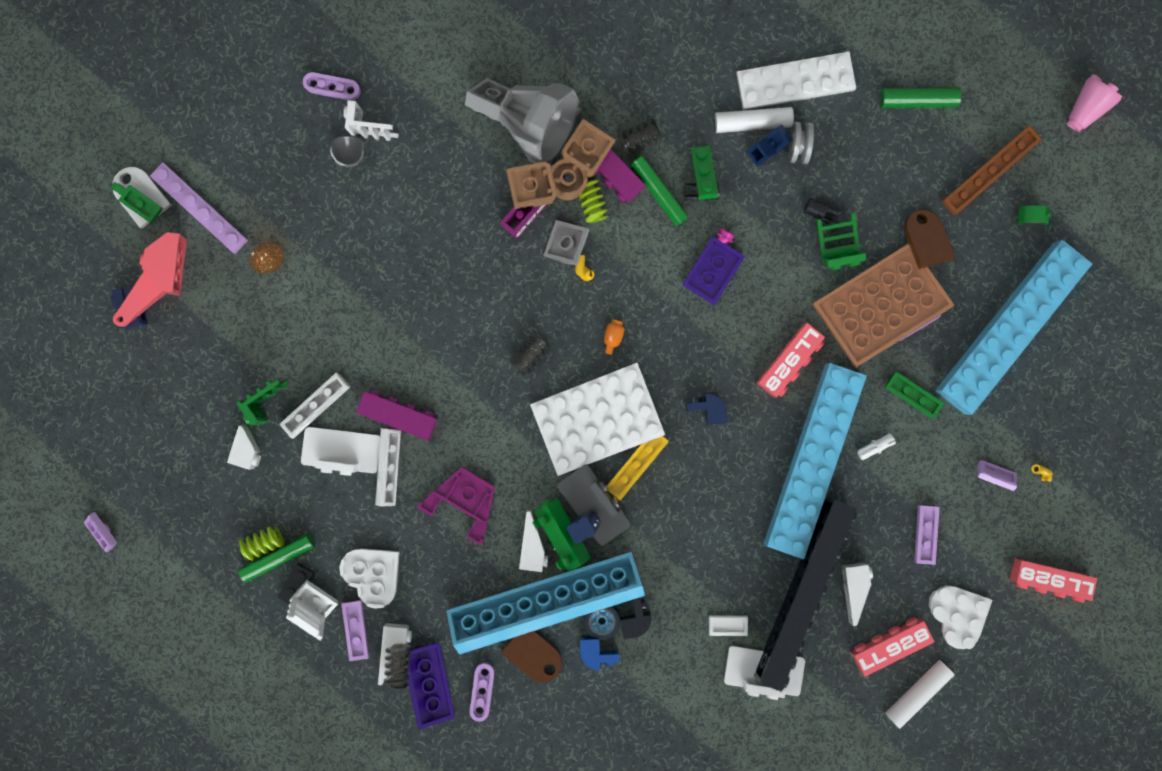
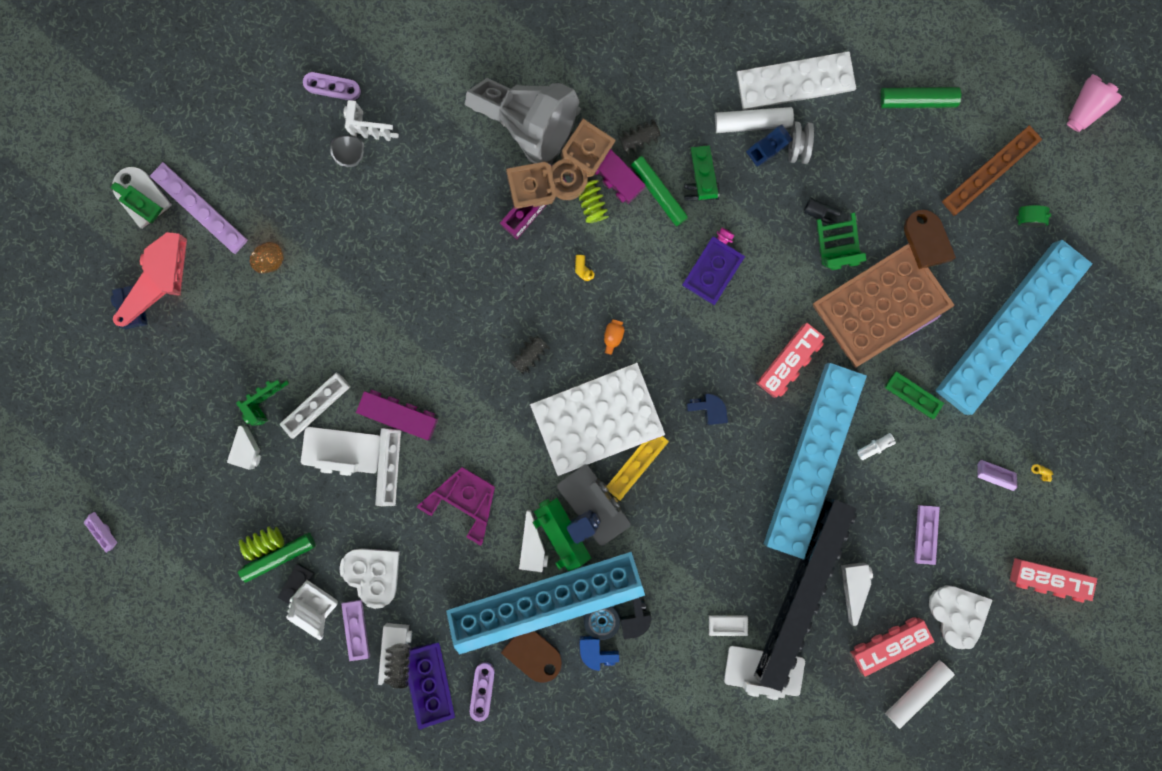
(566, 242): light grey slope -> none

